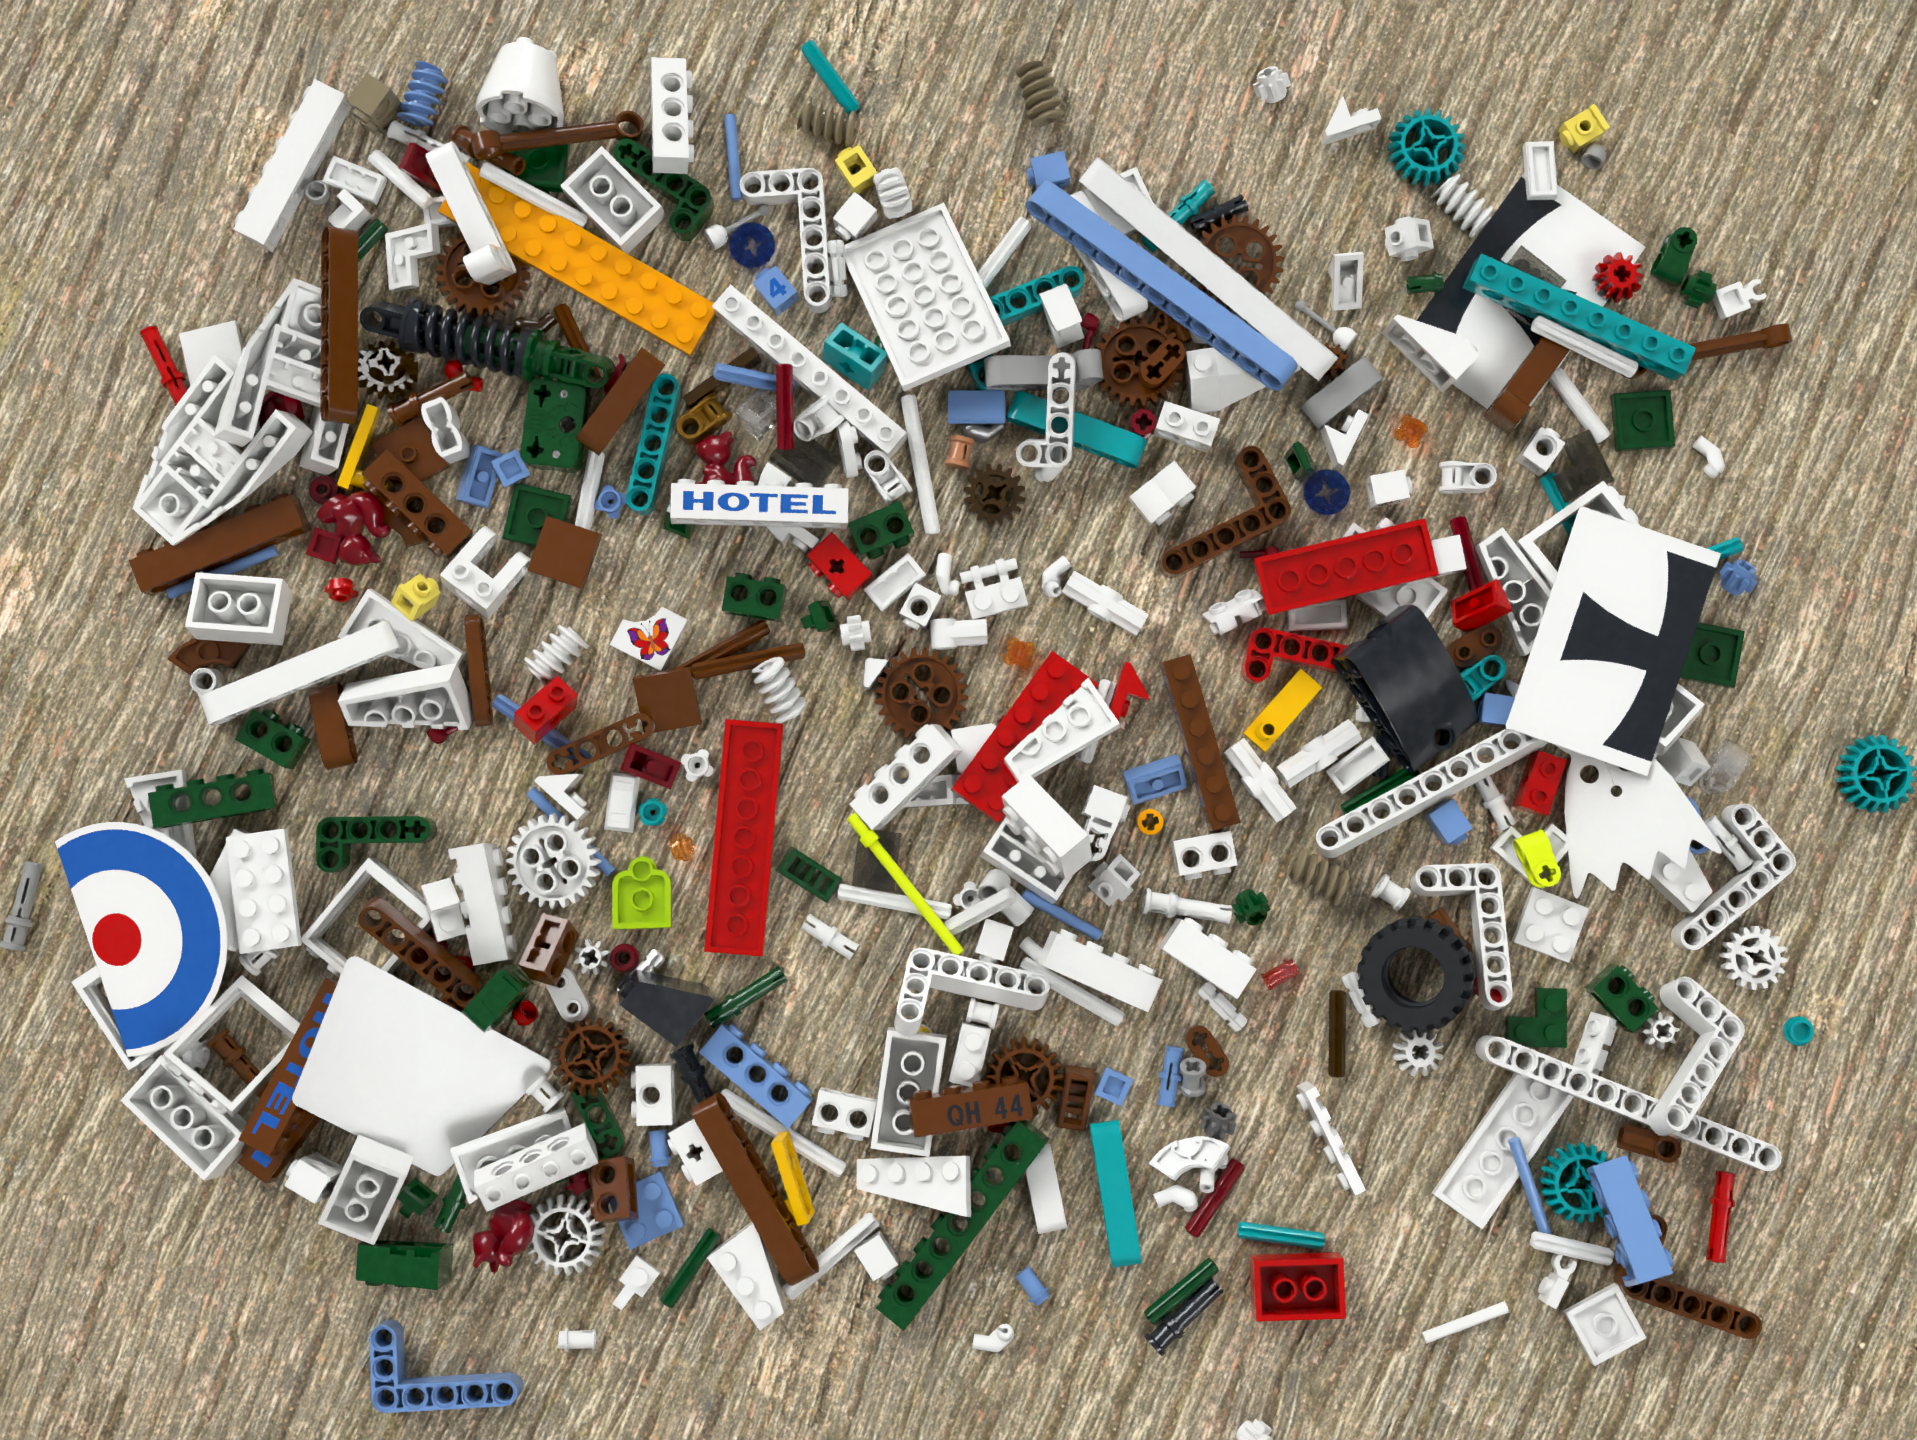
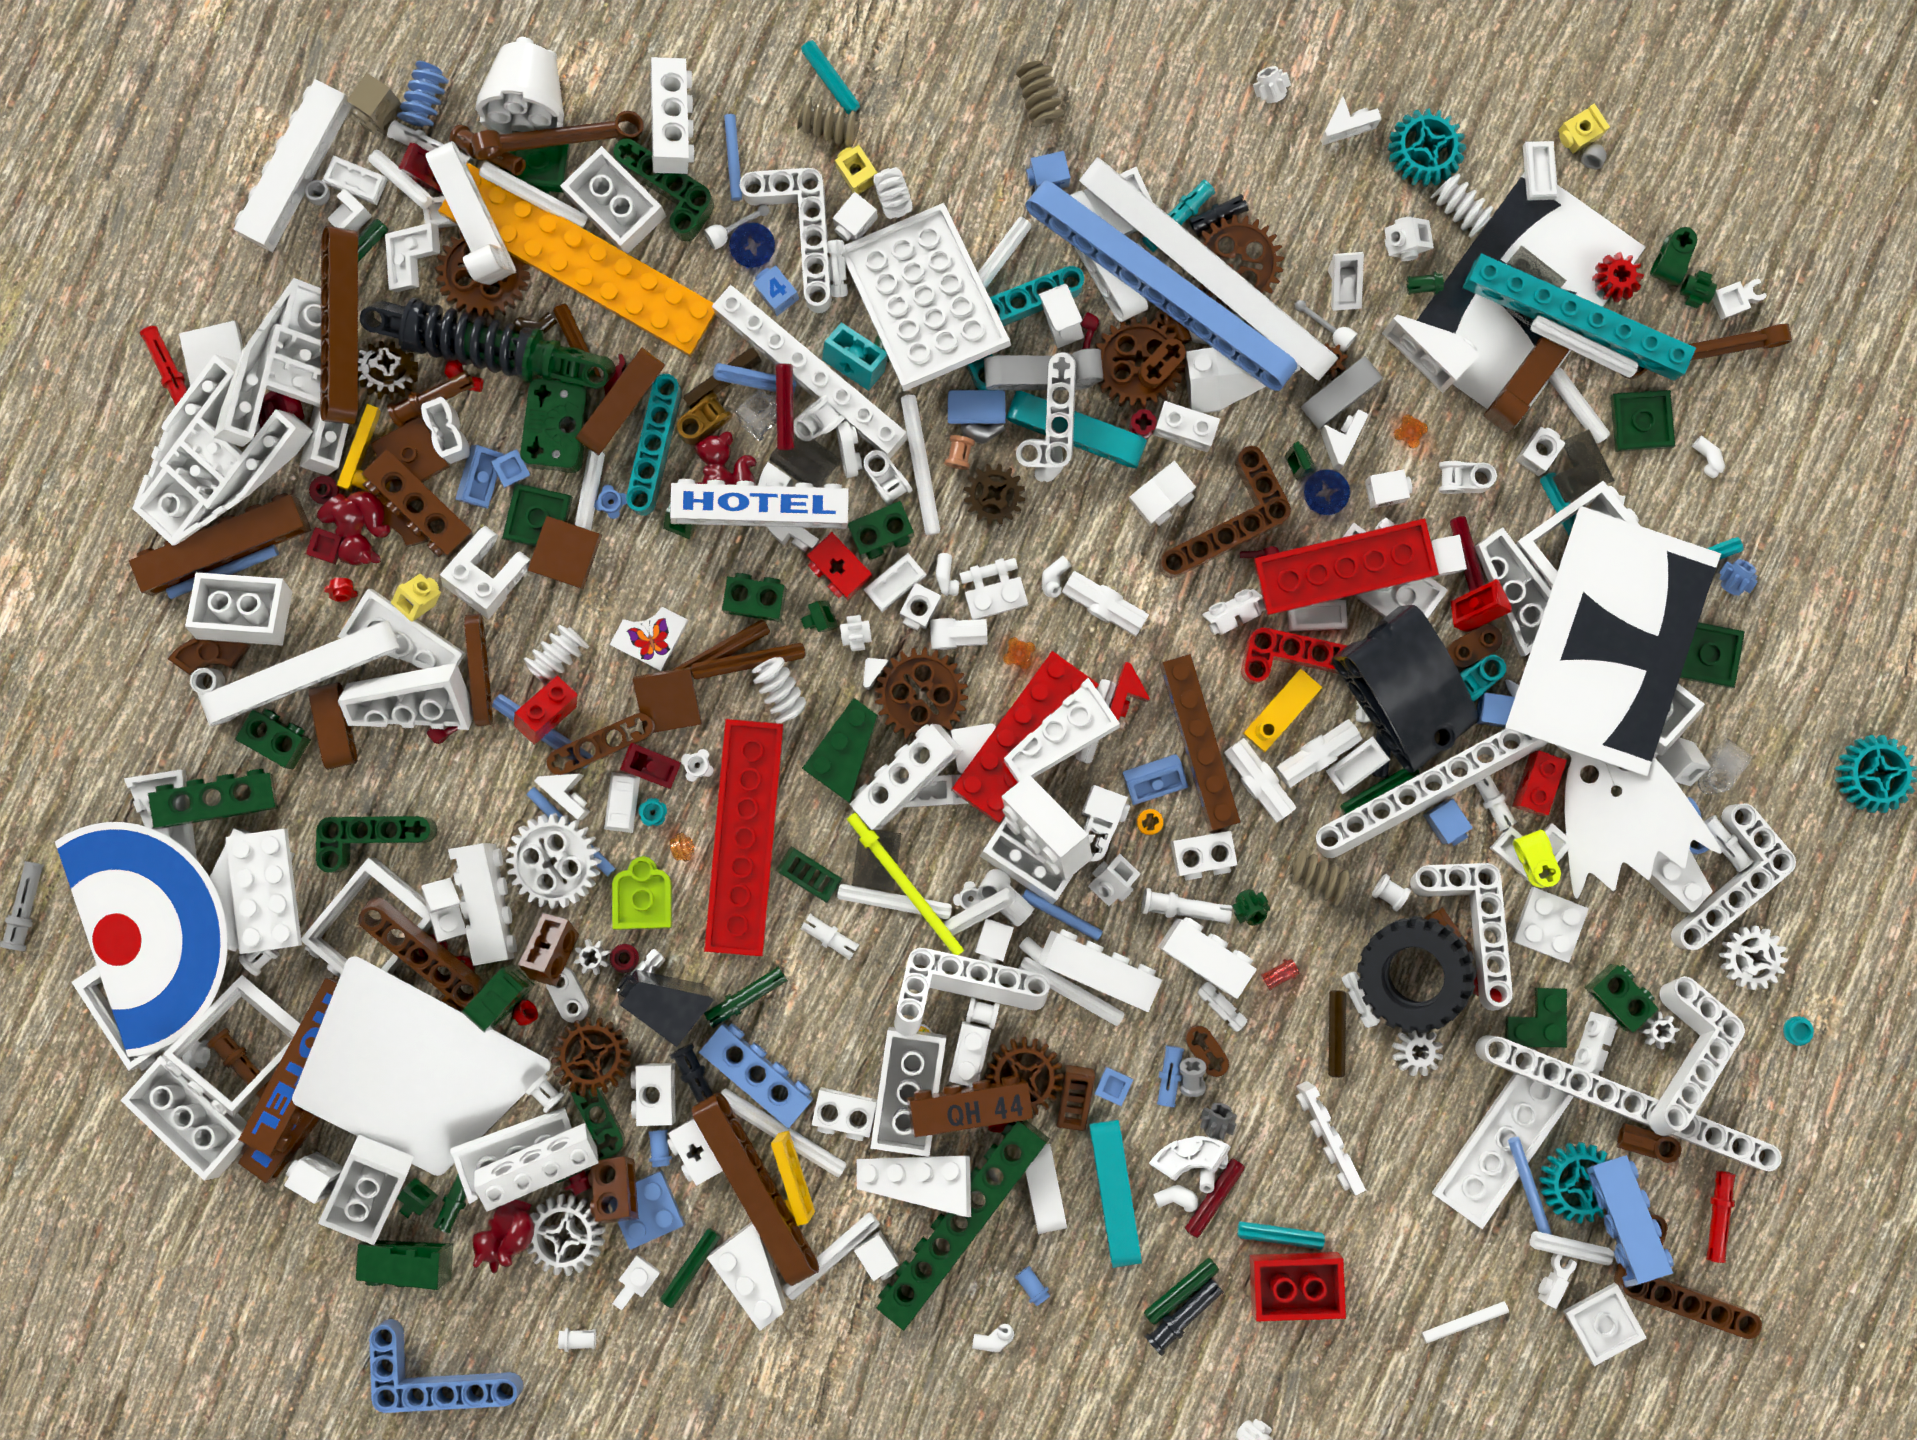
(843, 750): none -> dark green wedge

